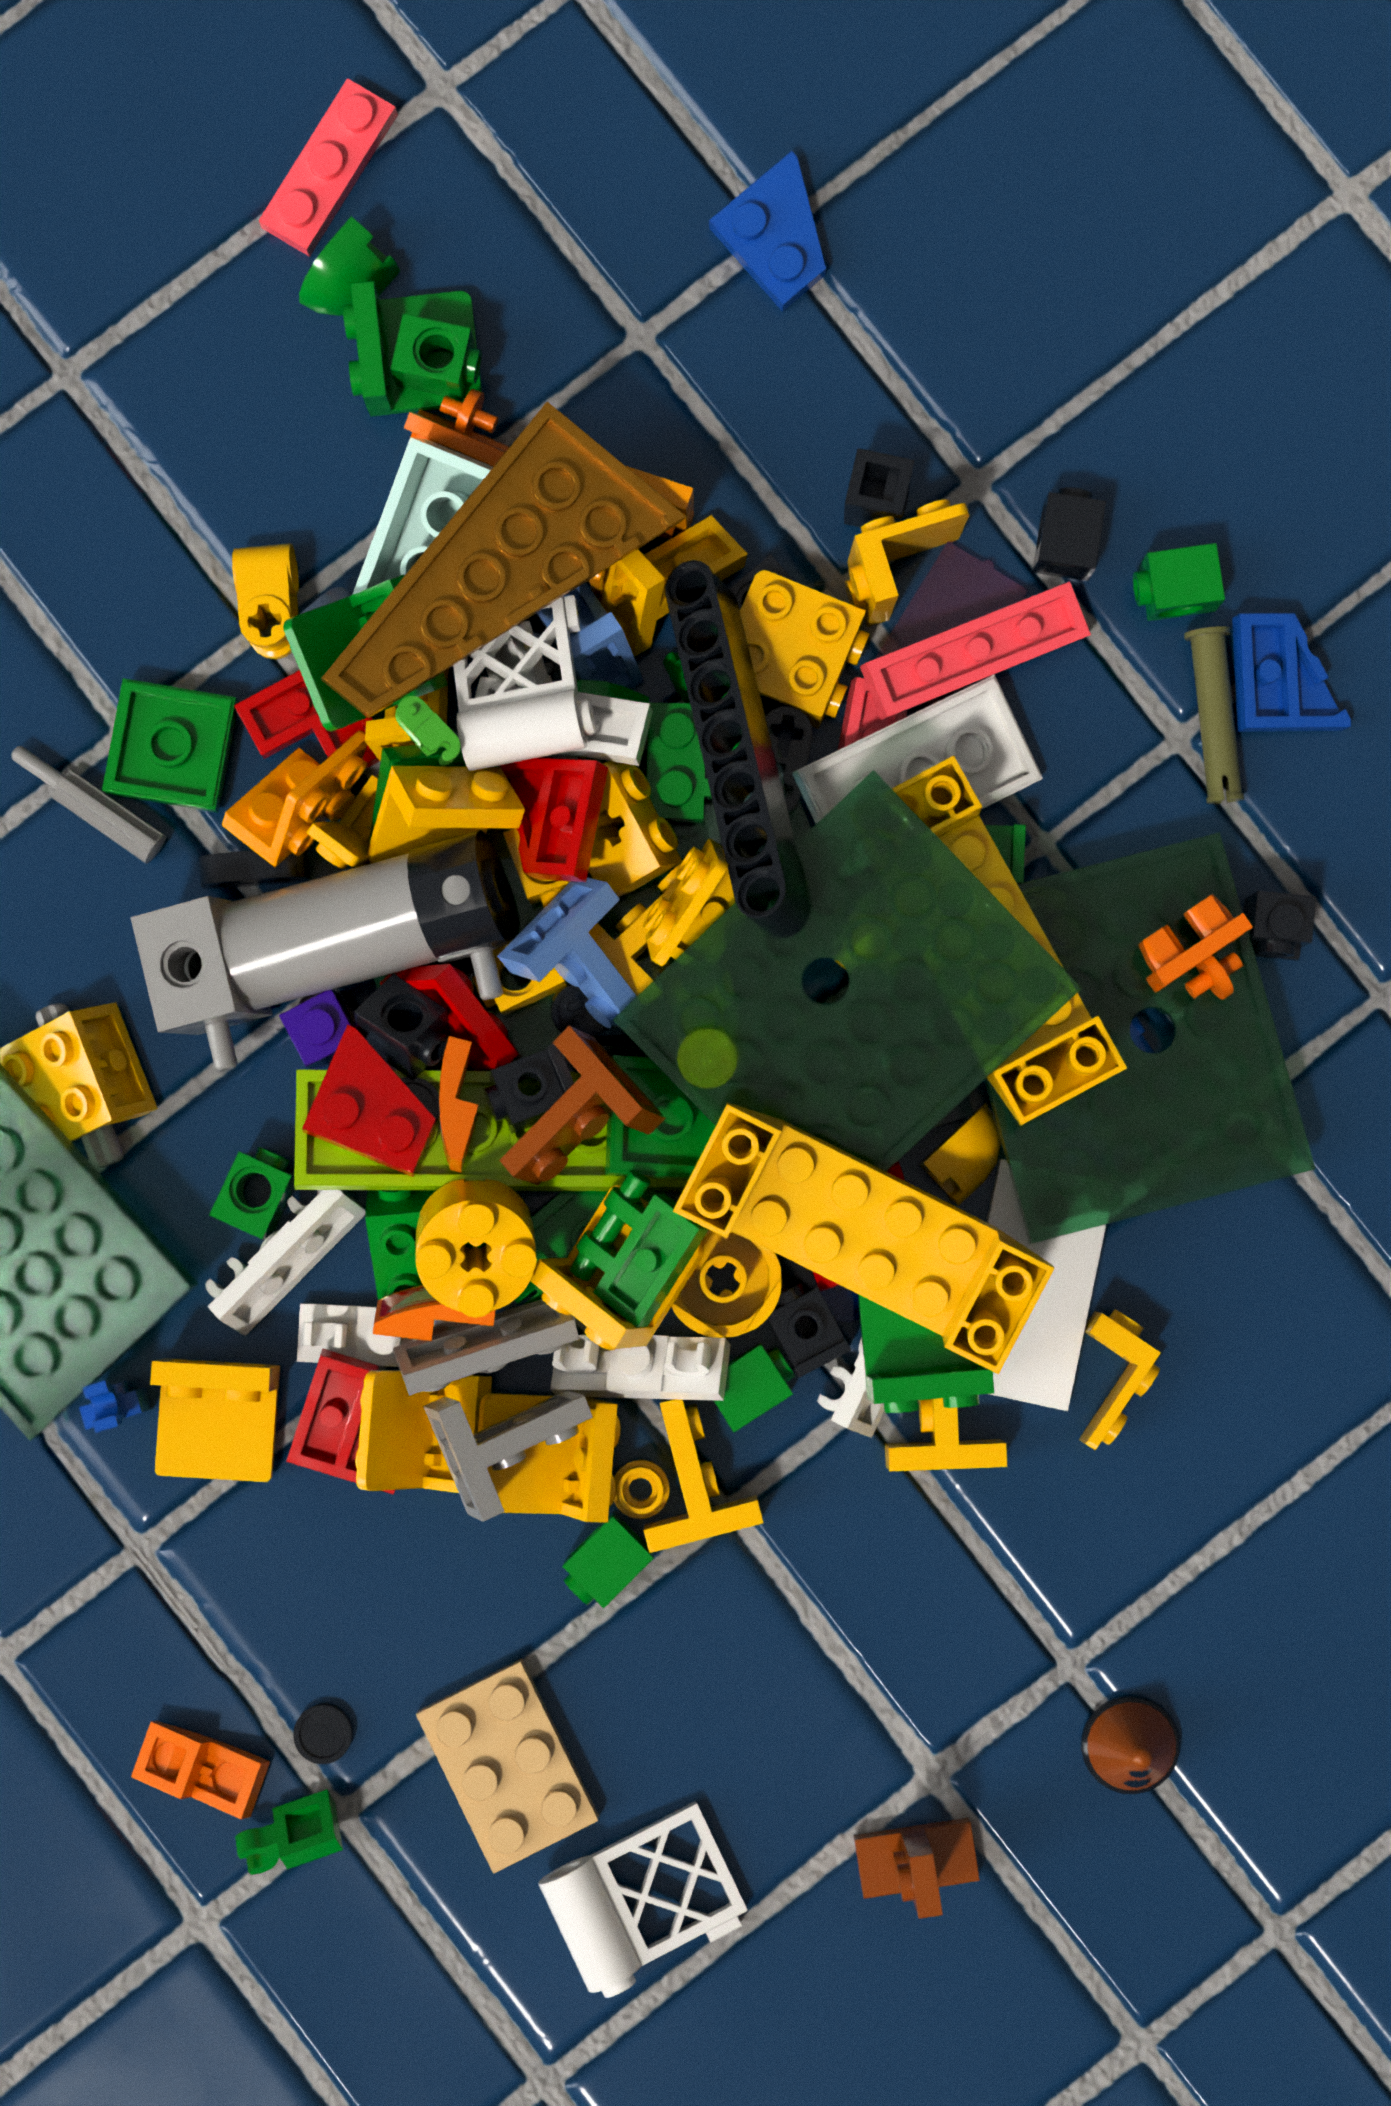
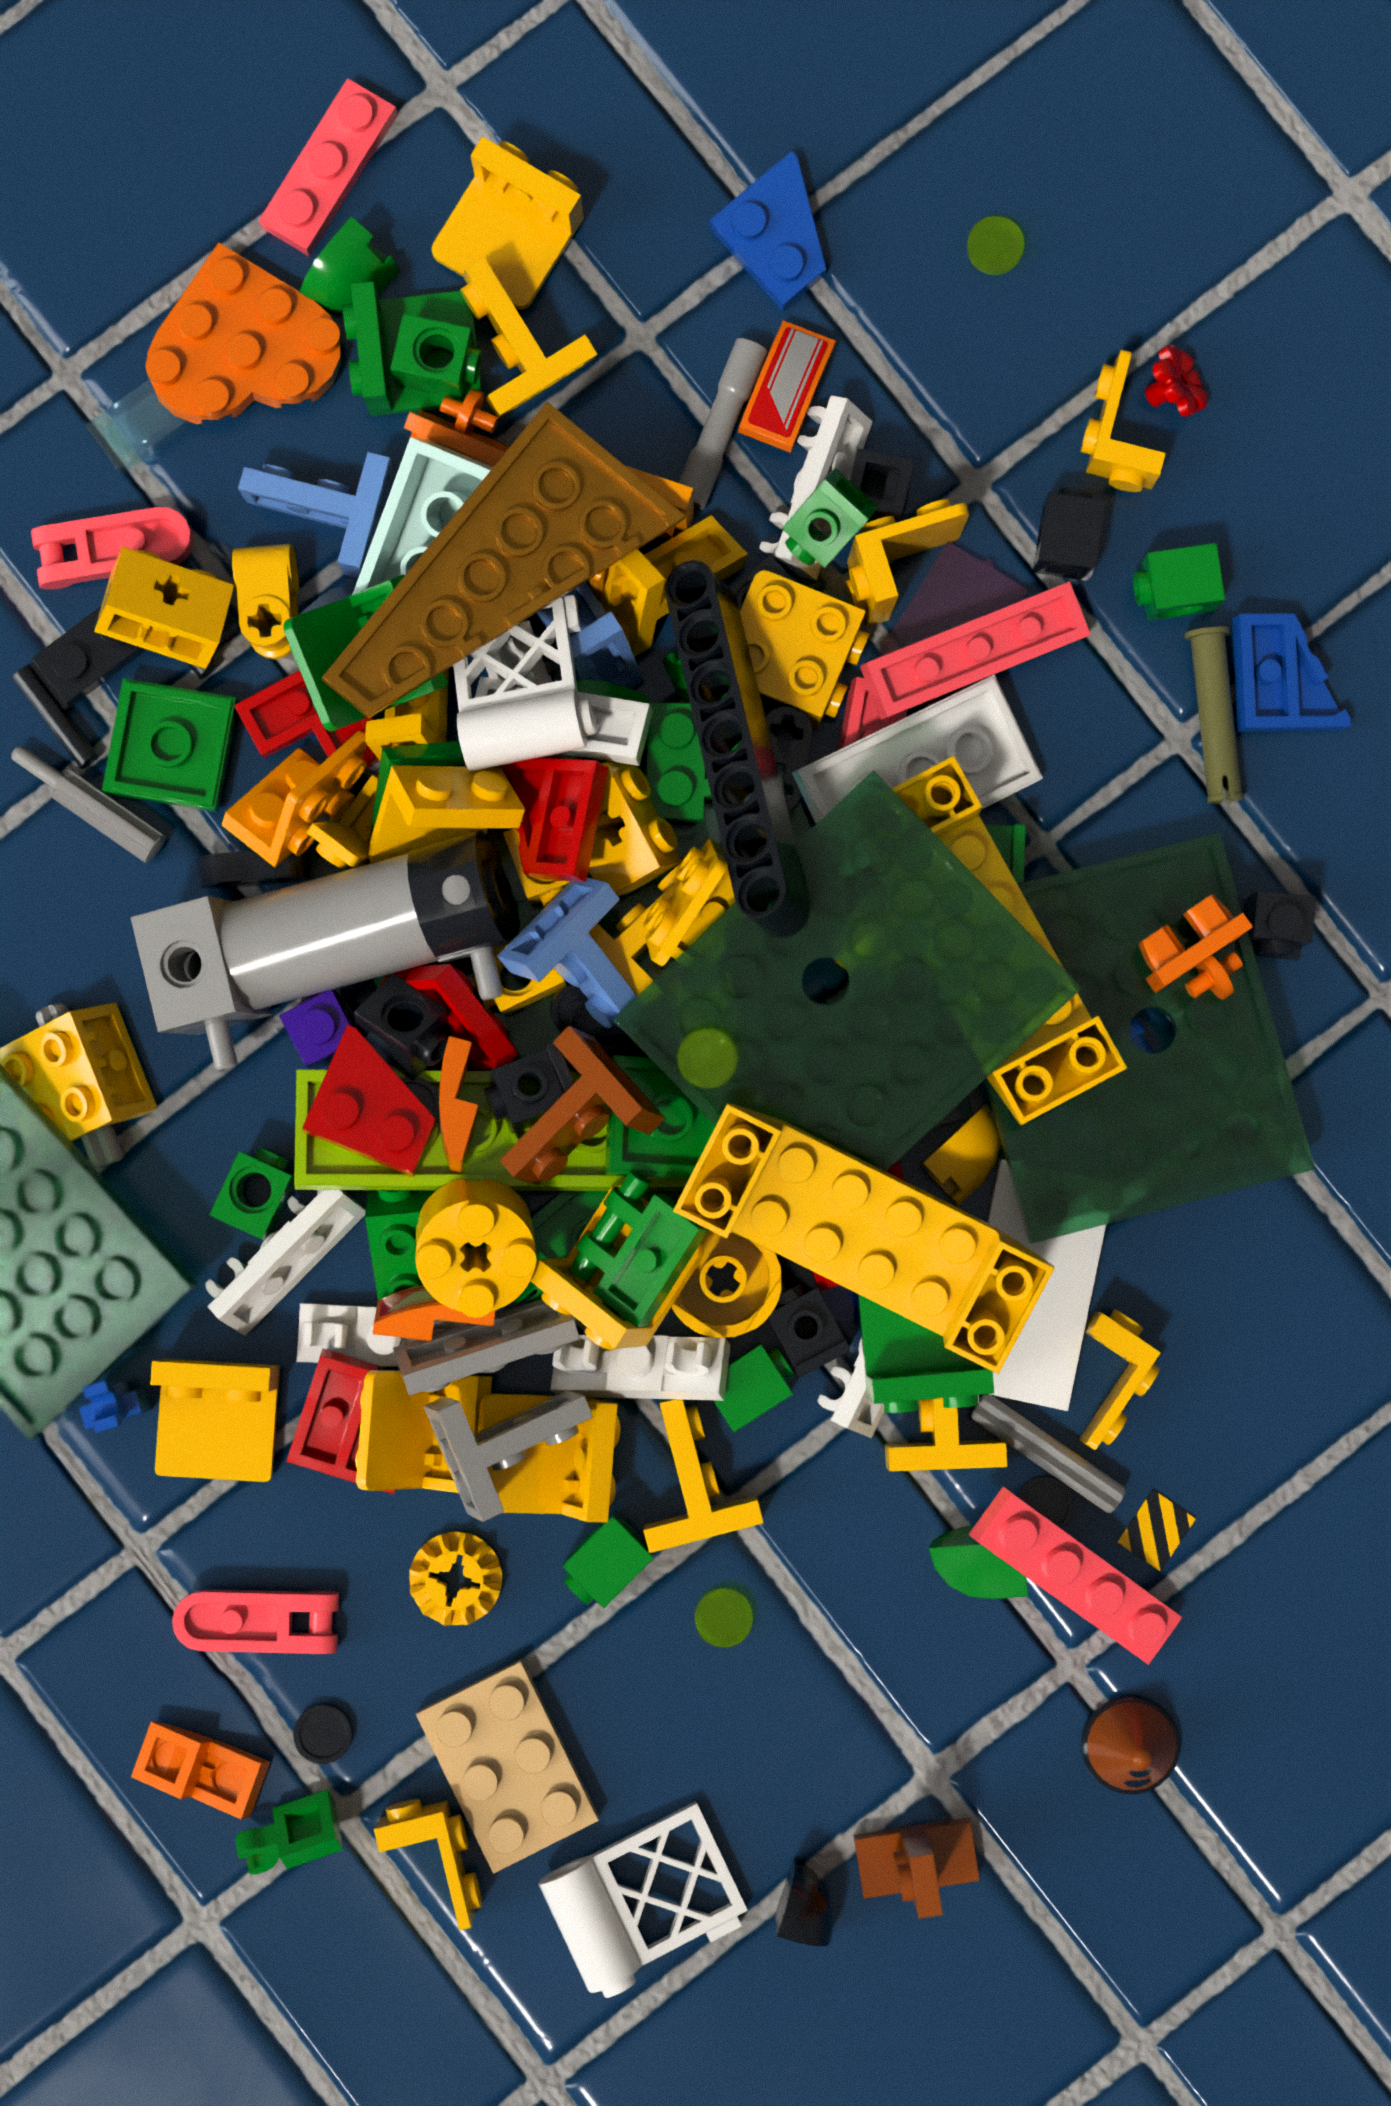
(72, 670): none -> black plate
(101, 539): none -> coral plate
(135, 428): none -> clear light blue tile
(164, 607): none -> yellow brick
(241, 341): none -> orange plate
(256, 1621): none -> coral plate
(328, 503): none -> medium blue bracket
(411, 1824): none -> yellow bracket
(427, 729): bright green piece -> none
(479, 1564): none -> yellow gear
(511, 219): none -> yellow bracket
(516, 344): none -> yellow bracket
(646, 1507): yellow plate -> none
(723, 1617): none -> clear neon green piece
(733, 391): none -> light grey piece
(786, 386): none -> slope
(804, 1908): none -> black brick
(840, 434): none -> white plate
(841, 506): none -> brick
(974, 1568): none -> green brick
(995, 245): none -> clear neon green piece
(1048, 1453): none -> light grey axle
(1049, 1498): none -> black piece
(1075, 1575): none -> coral plate
(1124, 464): none -> yellow bracket
(1156, 1530): none -> sticker
(1176, 382): none -> red plant

